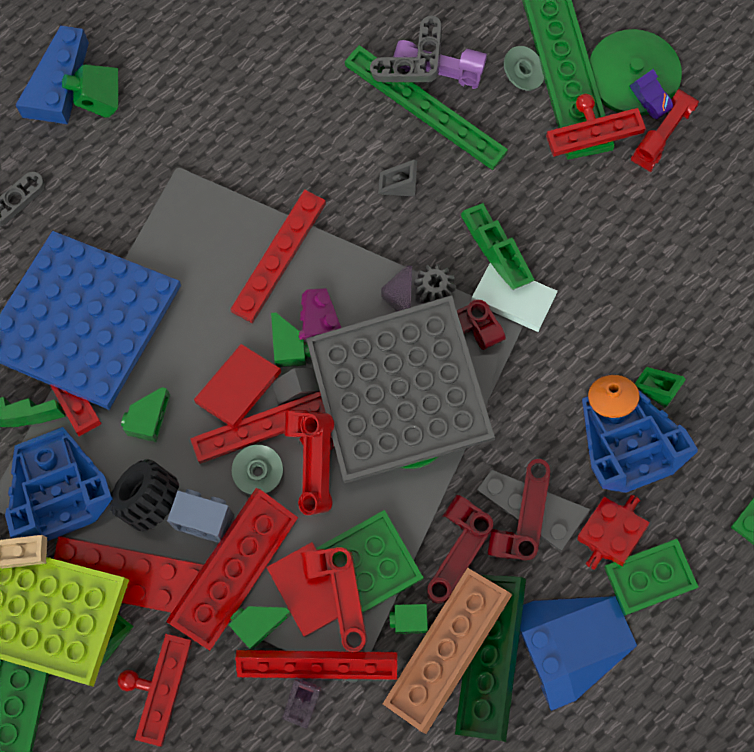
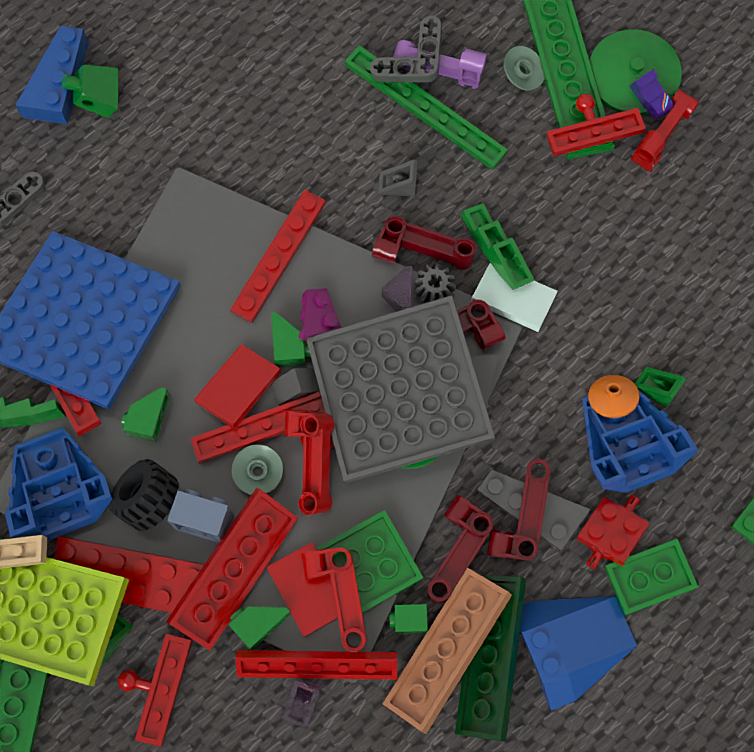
(399, 233): none -> dark red piece

